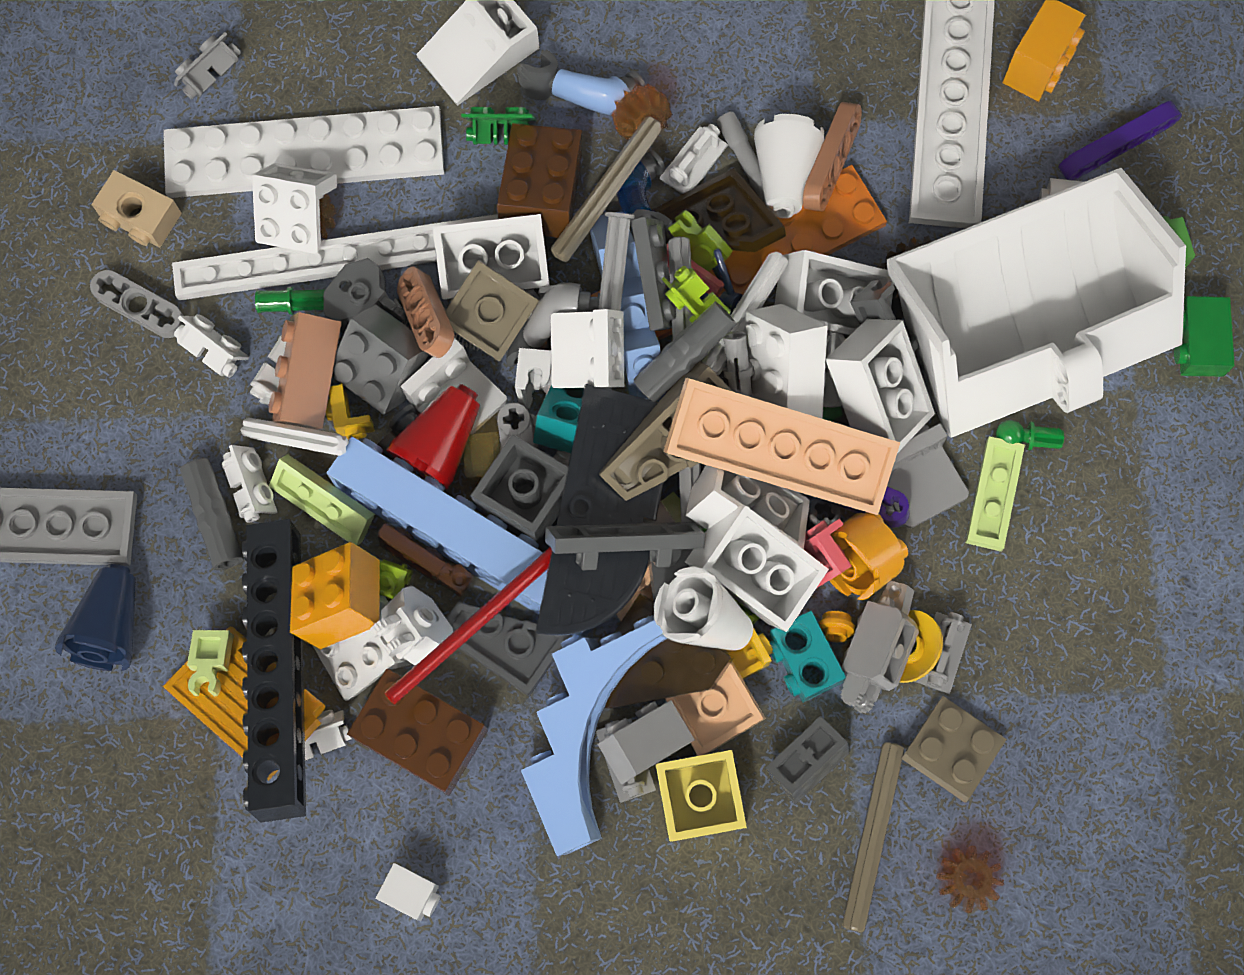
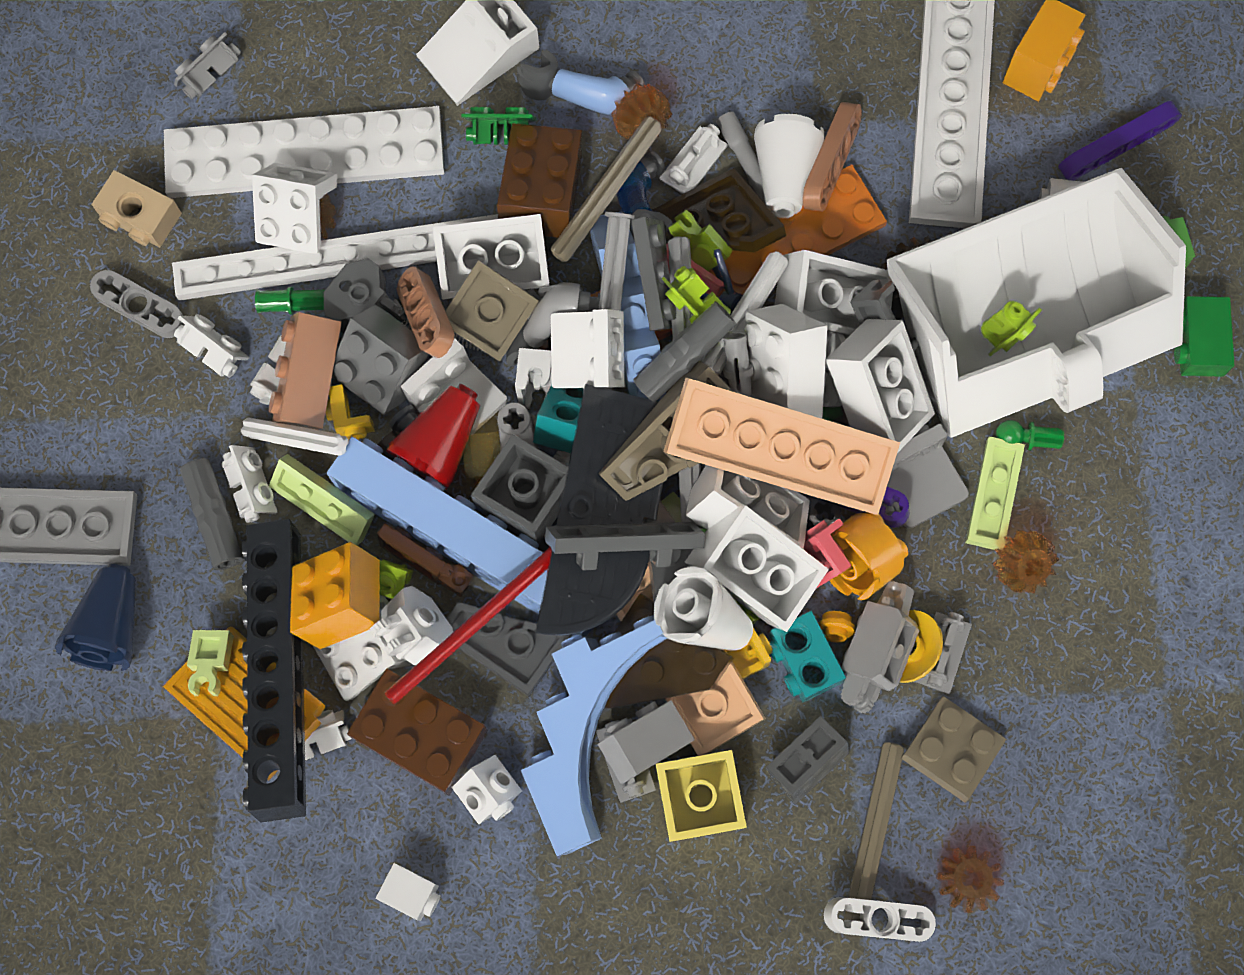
(487, 790): none -> white brick
(865, 927): none -> white beam
(1008, 326): none -> lime hinge
(1025, 561): none -> clear orange gear

